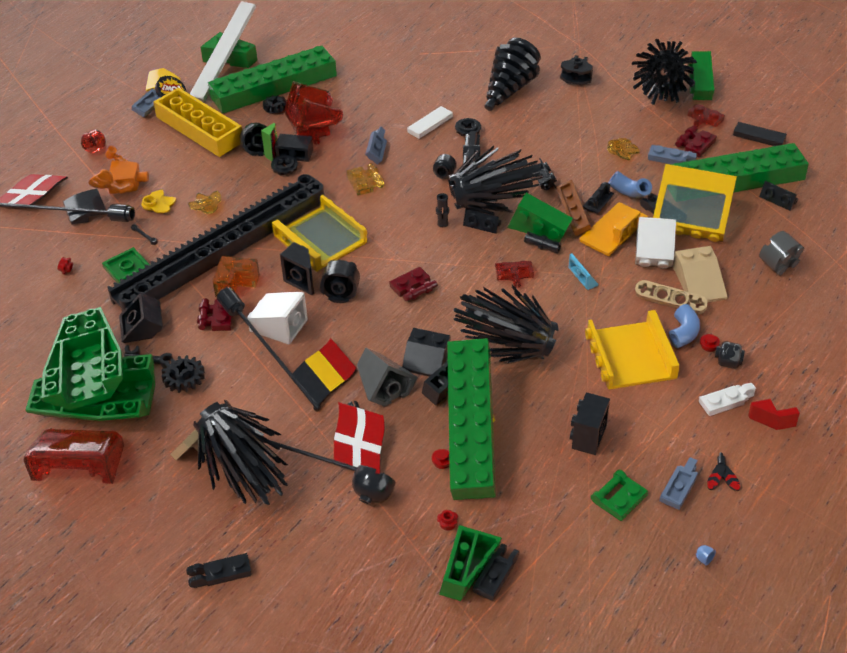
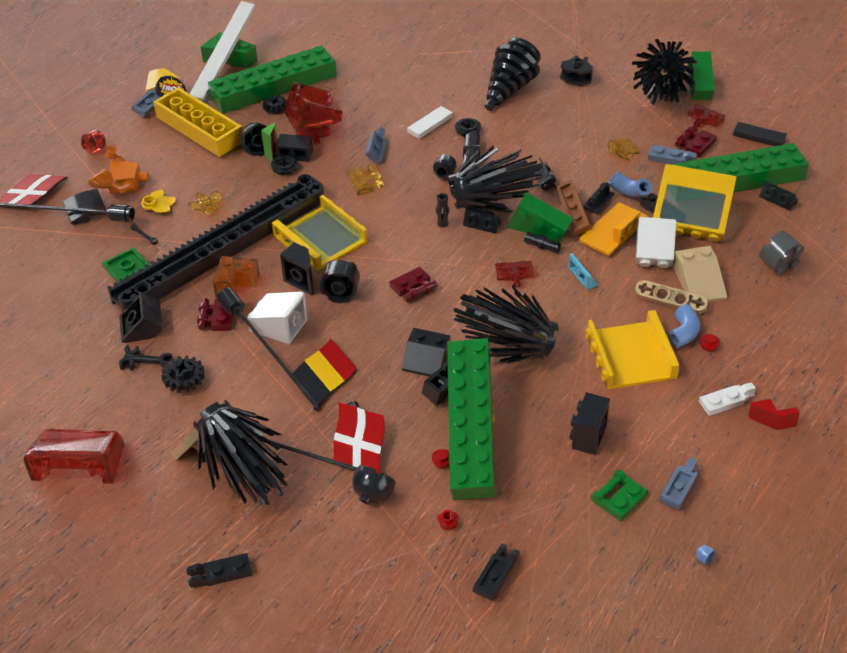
(65, 265): red plate -> none
(83, 362): green wedge -> none
(129, 400): green wedge -> none
(384, 378): dark grey slope -> none
(467, 560): green wedge -> none
(722, 470): piece -> none
(730, 354): black head -> none

